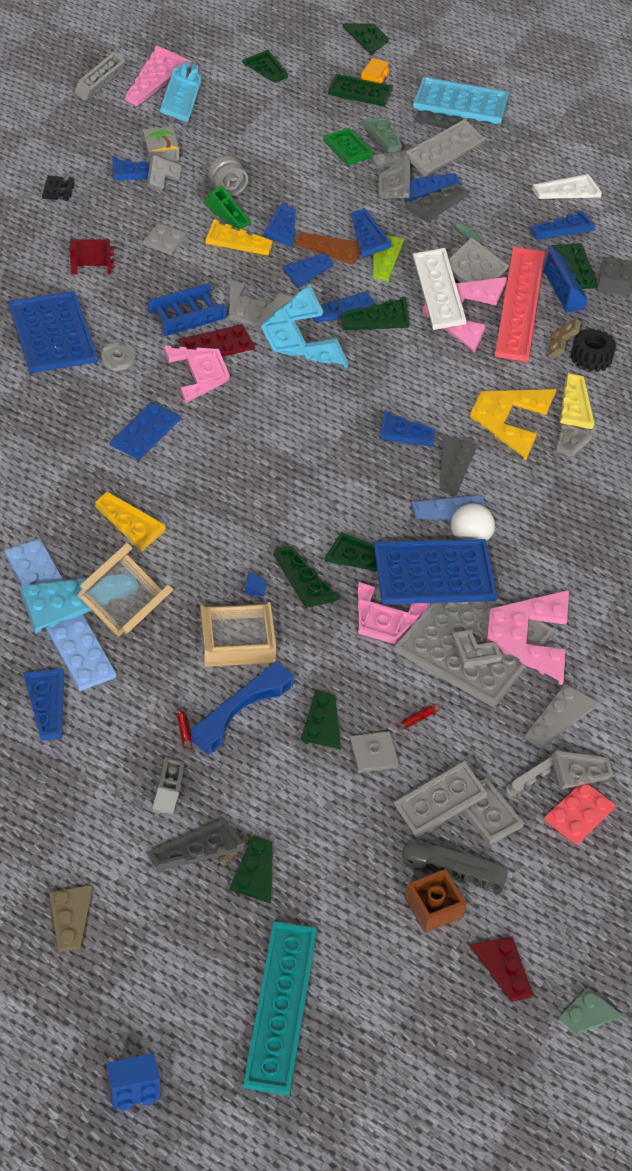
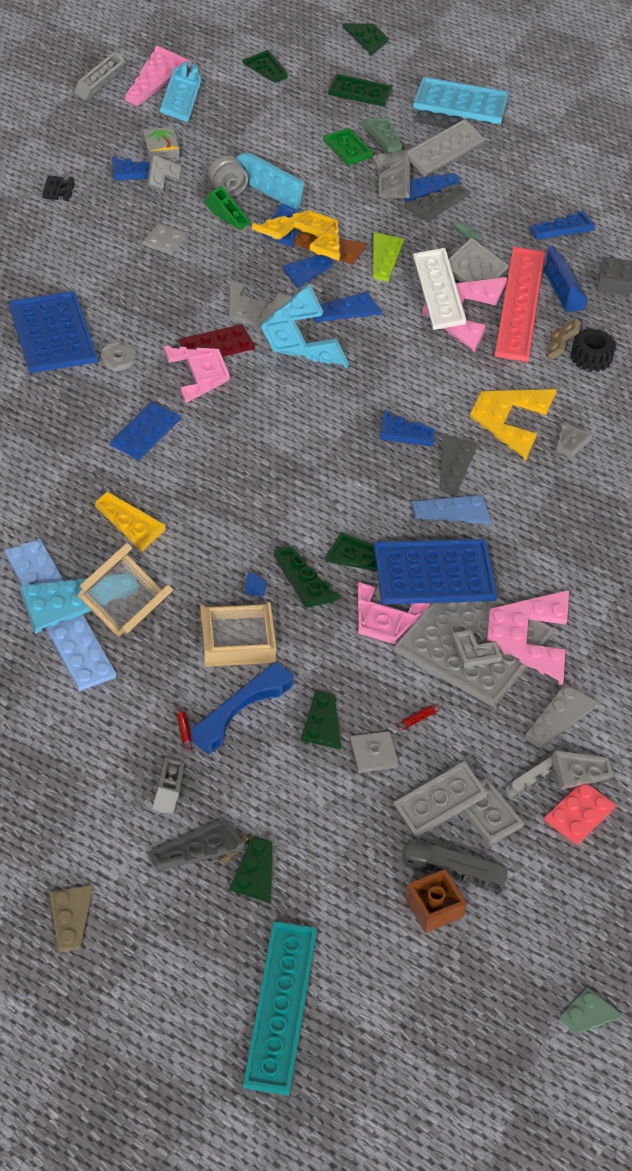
(47, 701): blue wing -> none
(91, 253): dark red panel -> none
(133, 1081): blue brick -> none
(189, 320): blue fence -> none
(230, 238): yellow wing -> none
(272, 180): none -> medium azure plate
(308, 221): none -> yellow wing
(368, 233): blue wing -> none
(376, 71): light orange brick -> none
(383, 316): dark green wing -> none
(472, 522): white piece -> none
(505, 966): dark red wing -> none
(571, 187): white wing -> none
(576, 403): light yellow wing -> none
(579, 264): dark green wing -> none

